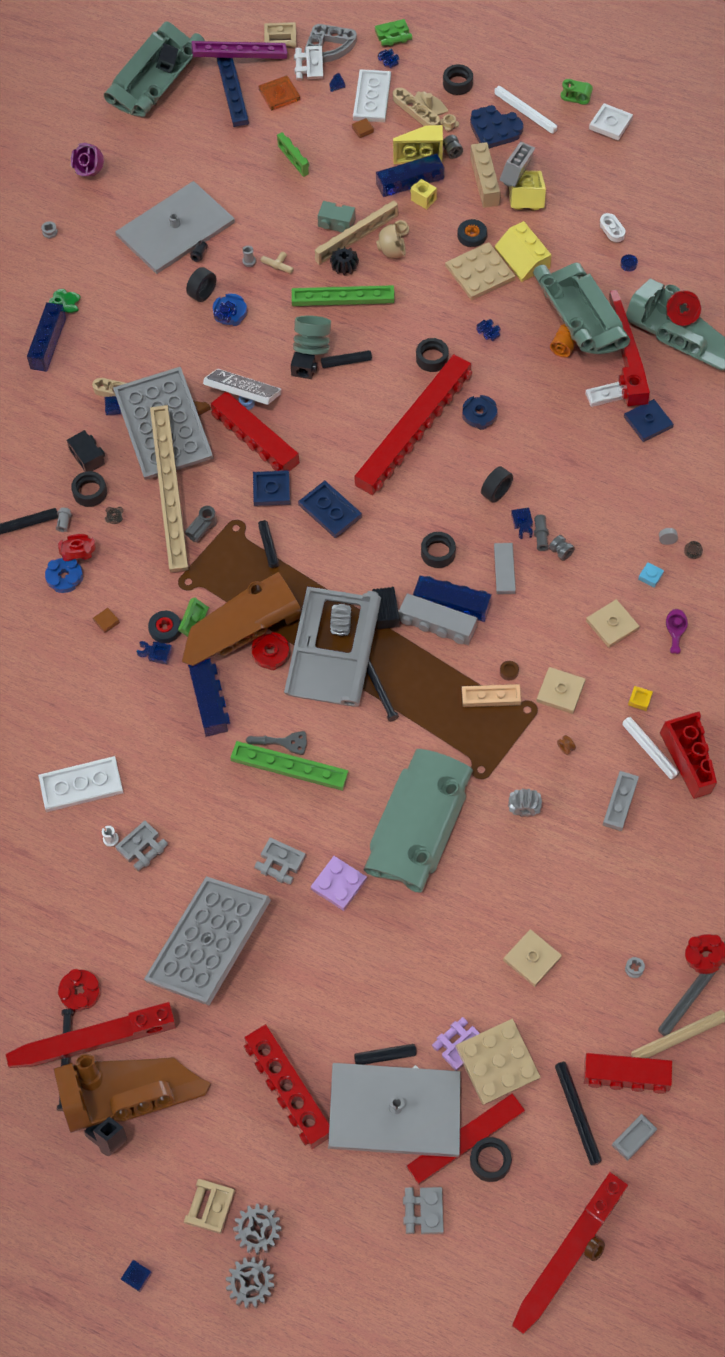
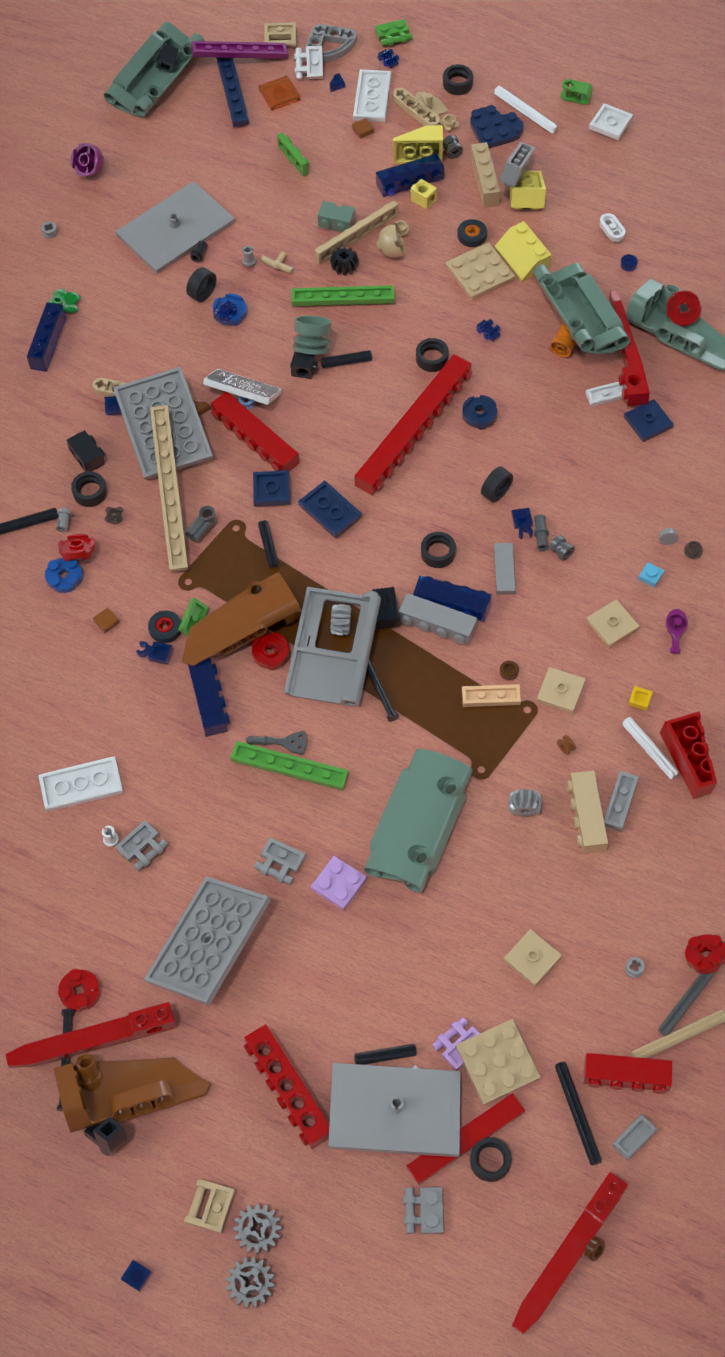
(588, 812): none -> tan brick

